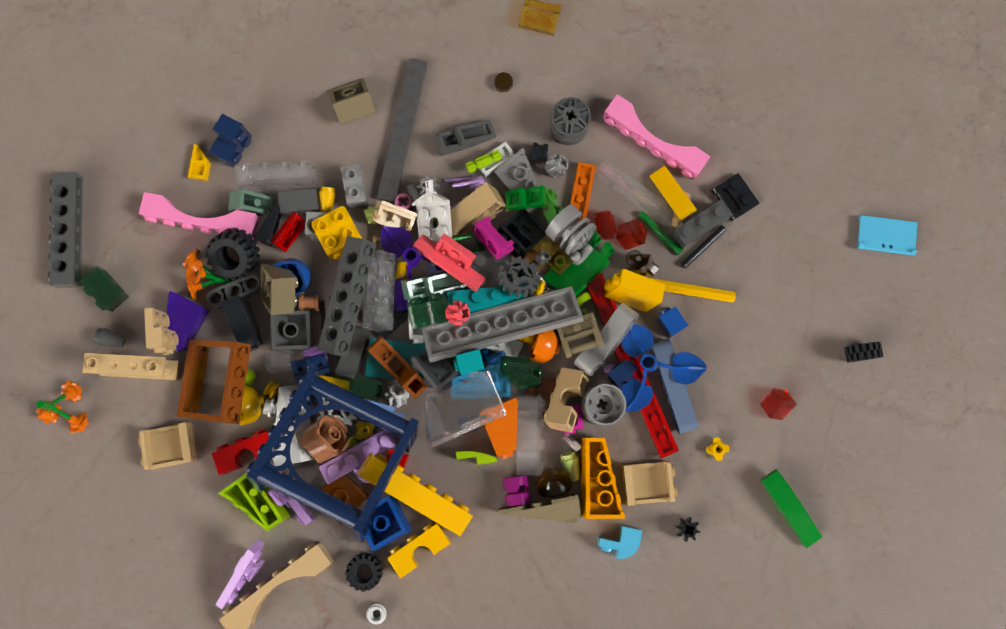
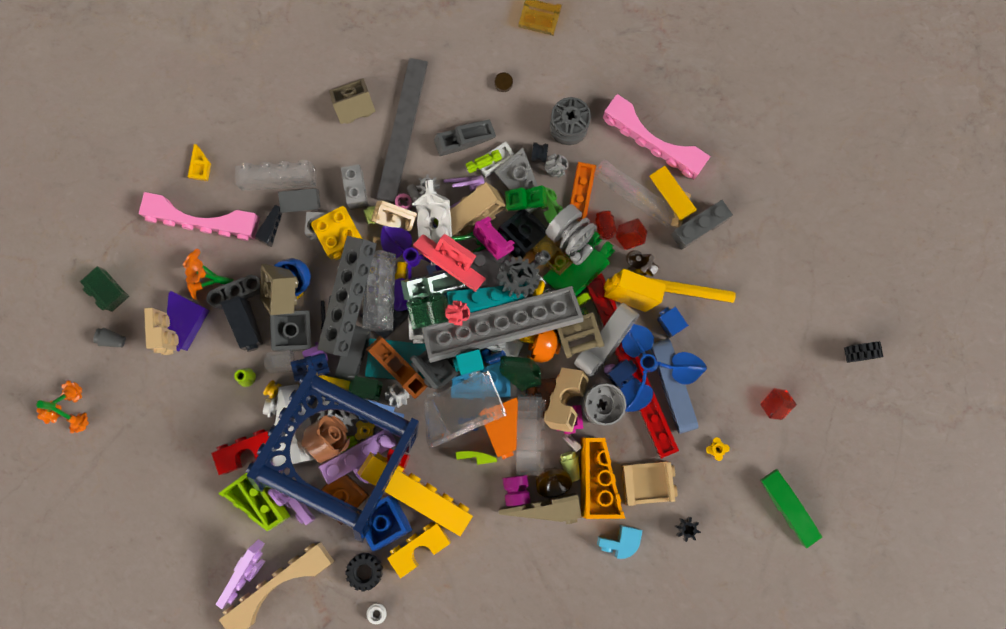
(72, 237): dark grey brick -> none
(131, 366): tan fence -> none
(167, 446): tan panel -> none
(194, 378): dark orange window -> none
(220, 260): black tyre -> none
(231, 140): dark blue brick -> none
(250, 202): sand green slope -> none
(251, 406): yellow cylinder -> none
(289, 229): red tile -> none
(309, 302): nougat bush -> none
(326, 199): yellow cone -> none
(660, 233): green bar -> none
(700, 249): black bar -> none
(739, 193): black plate -> none
(881, 233): medium azure door -> none

